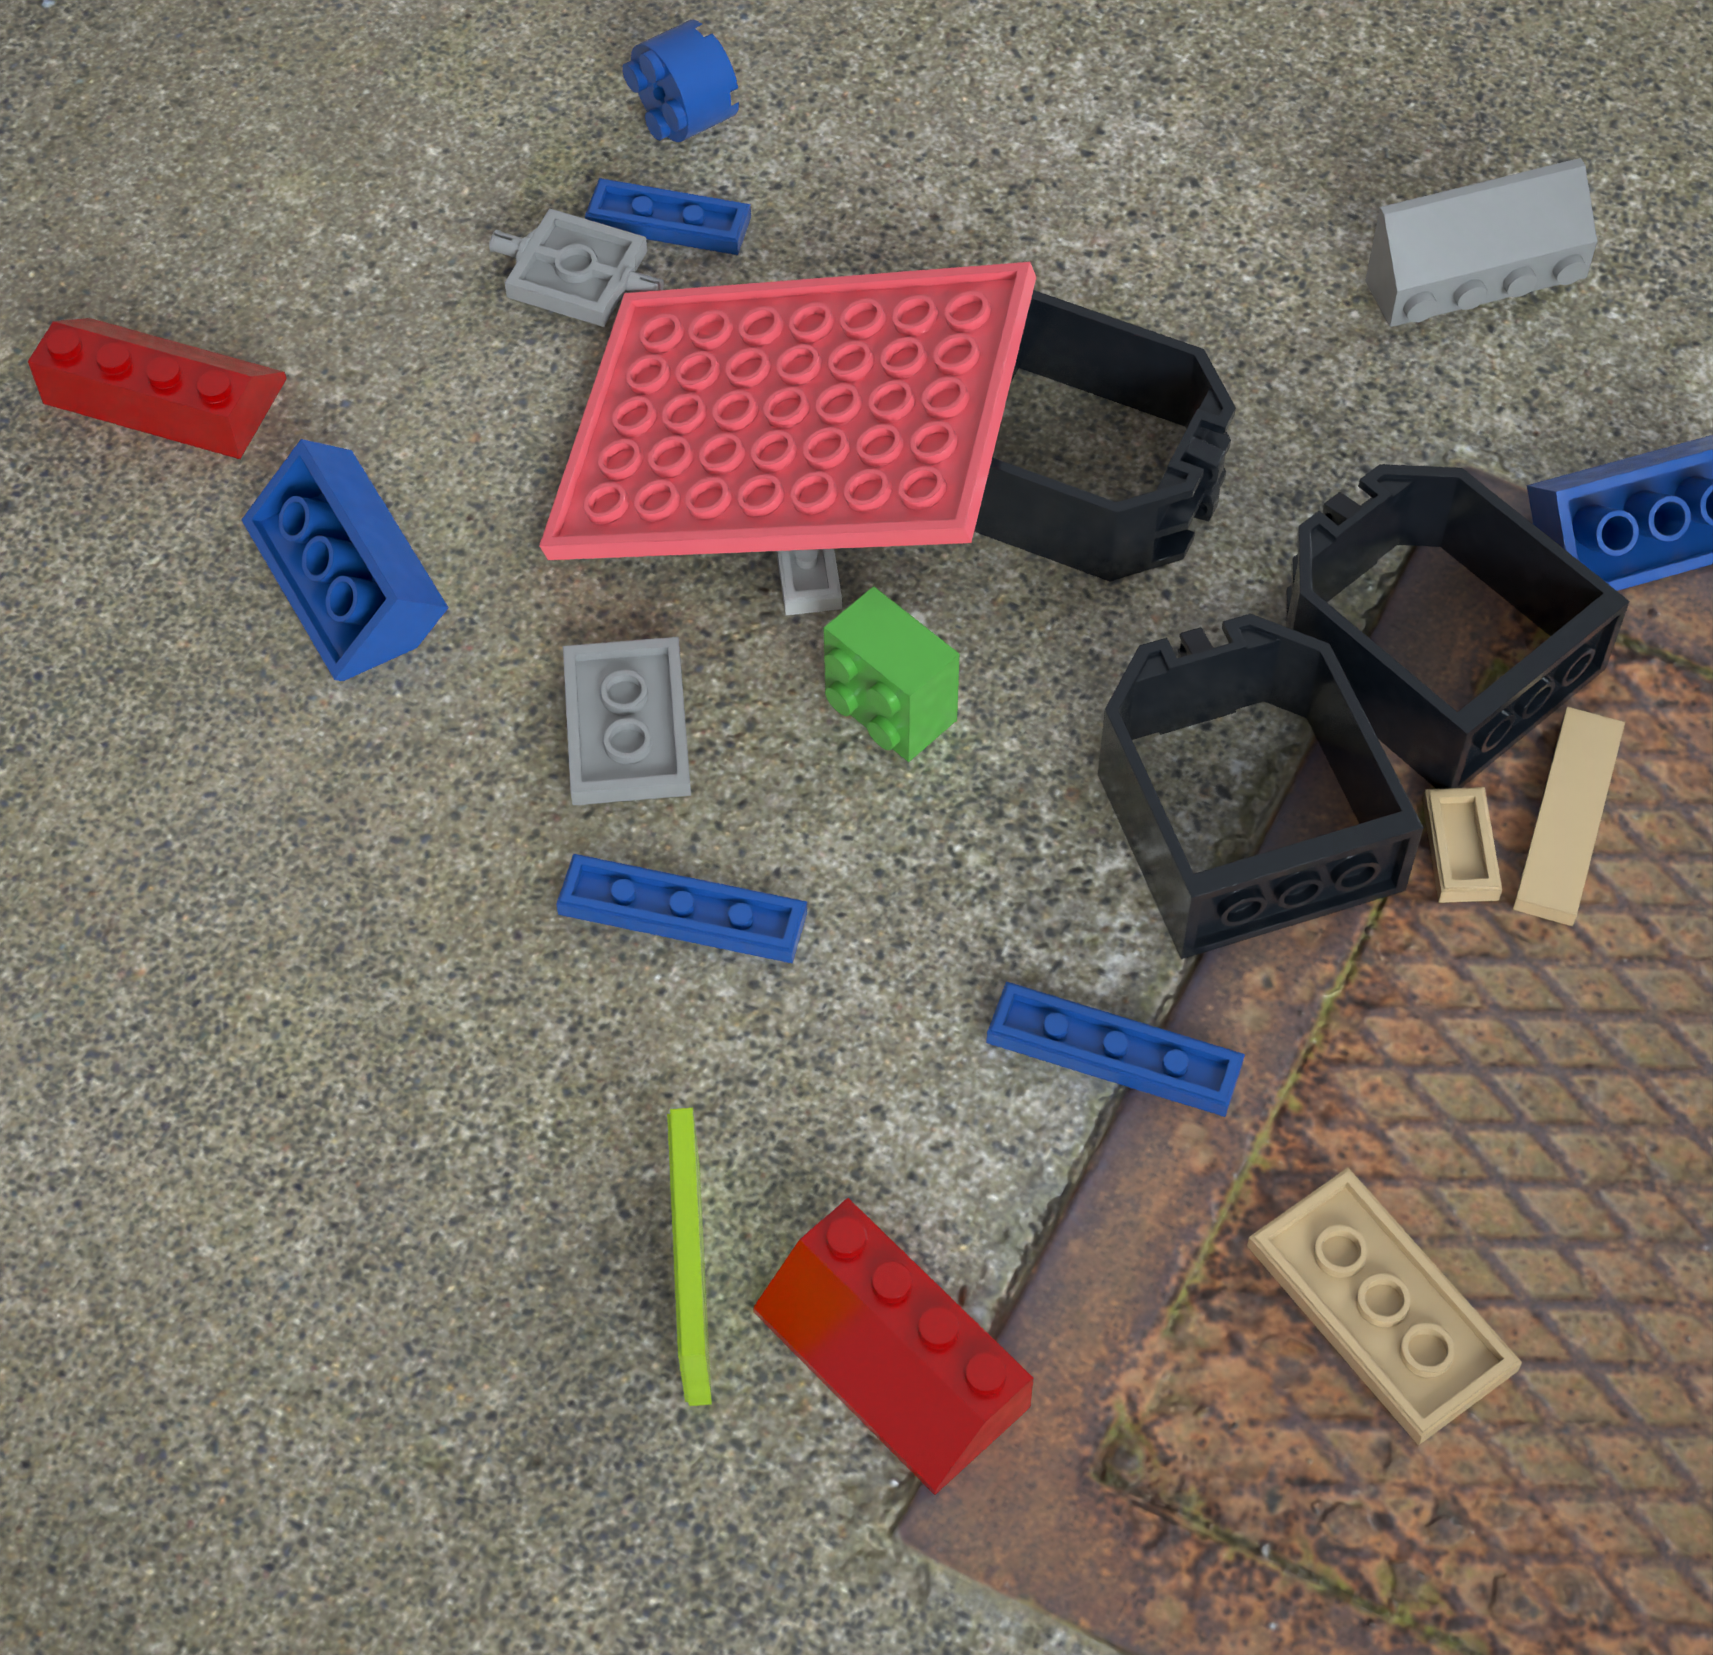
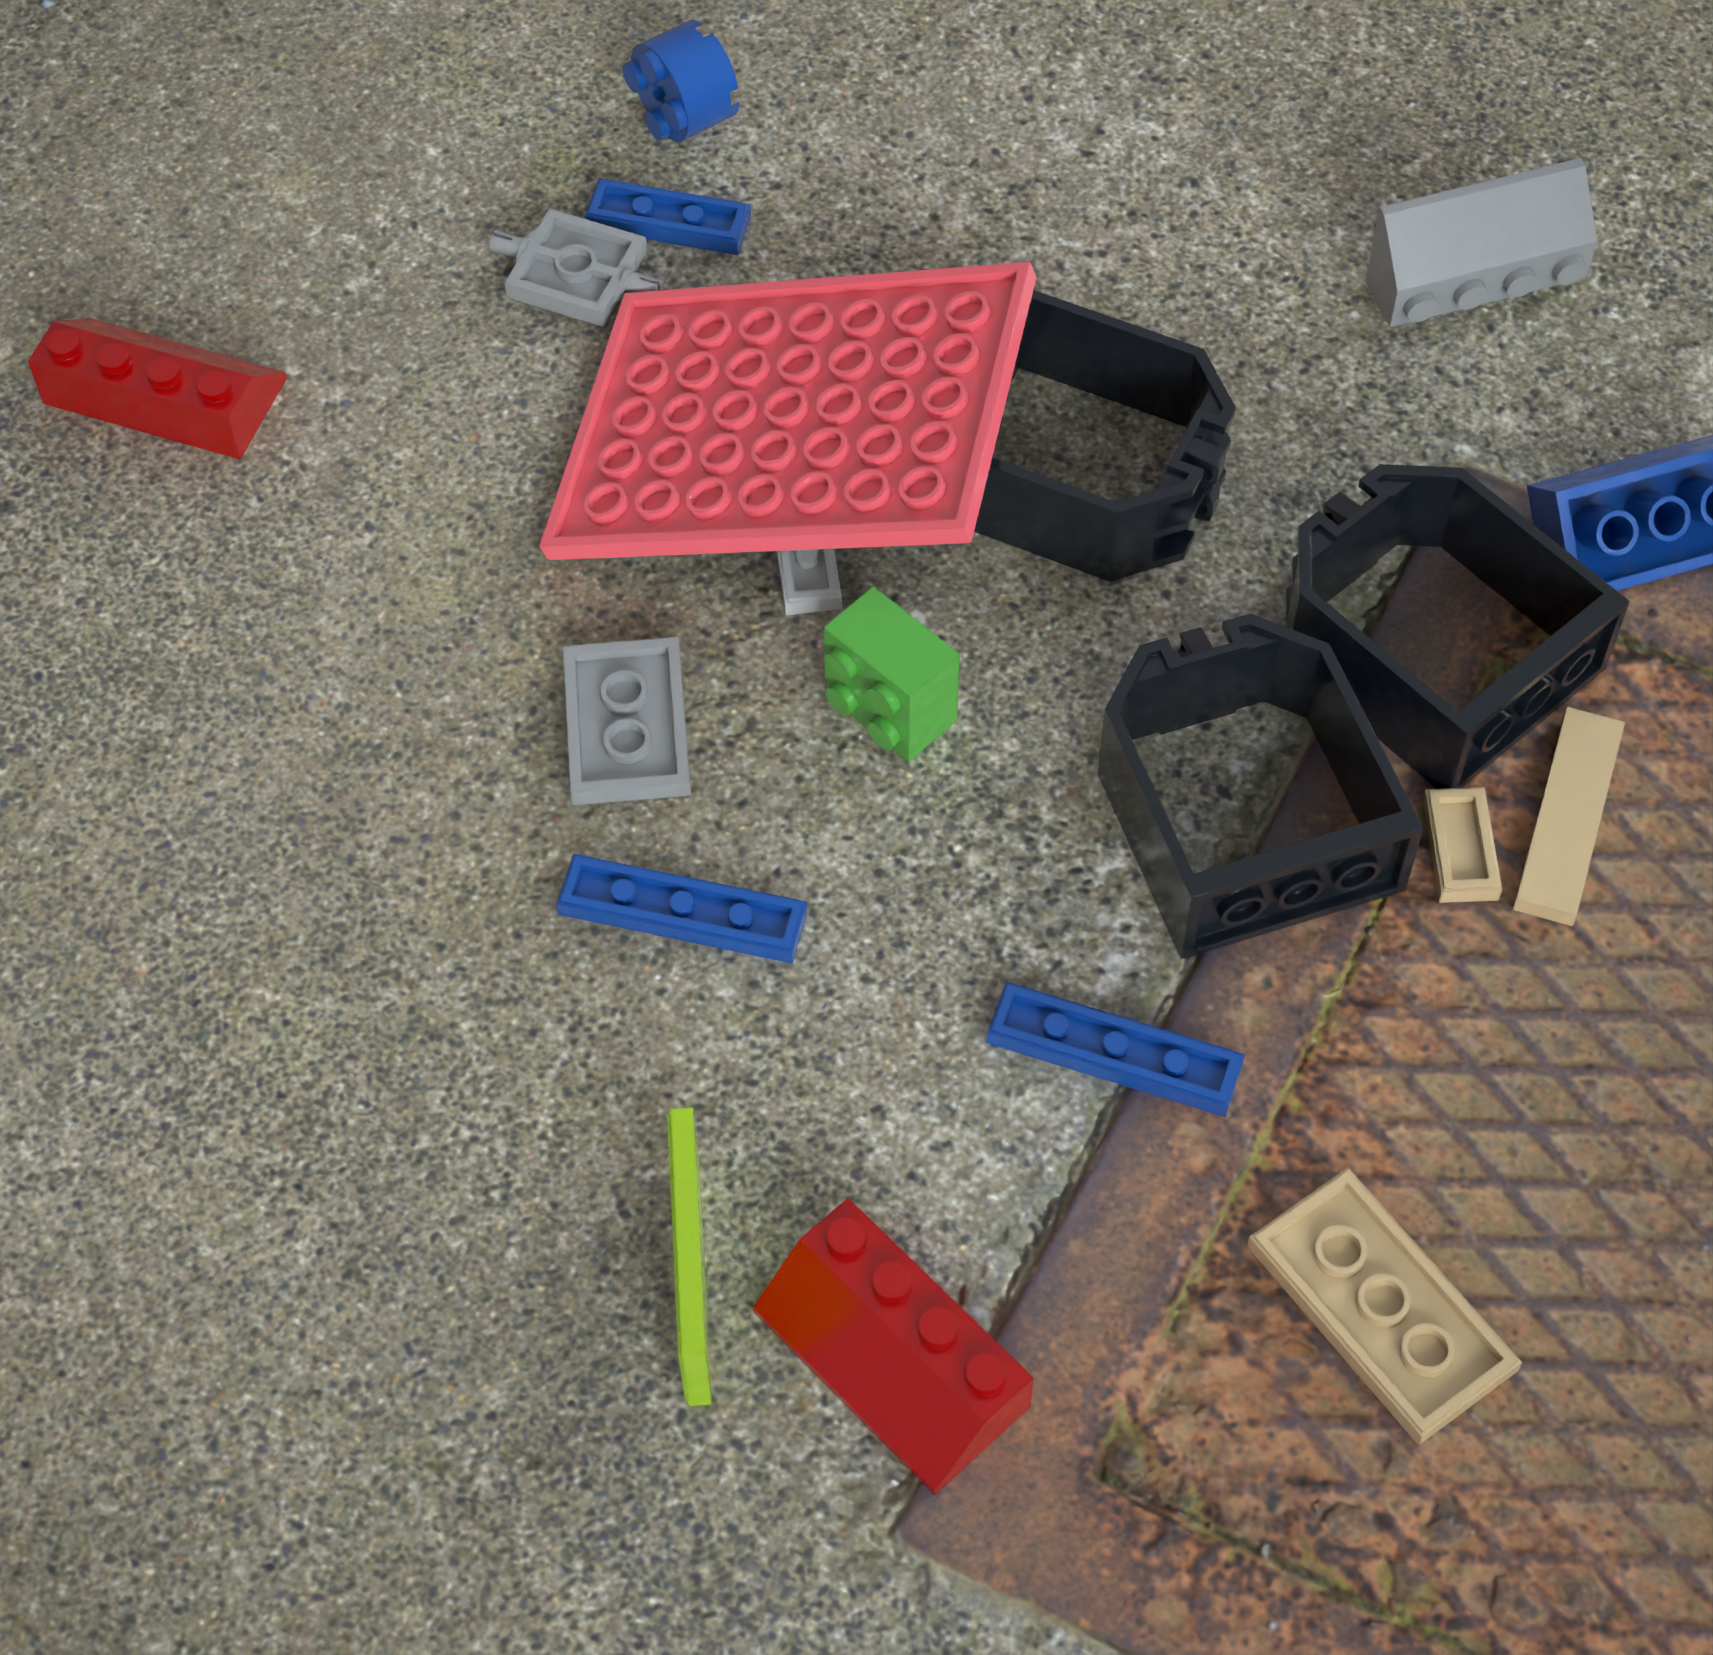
(342, 560): blue slope -> none

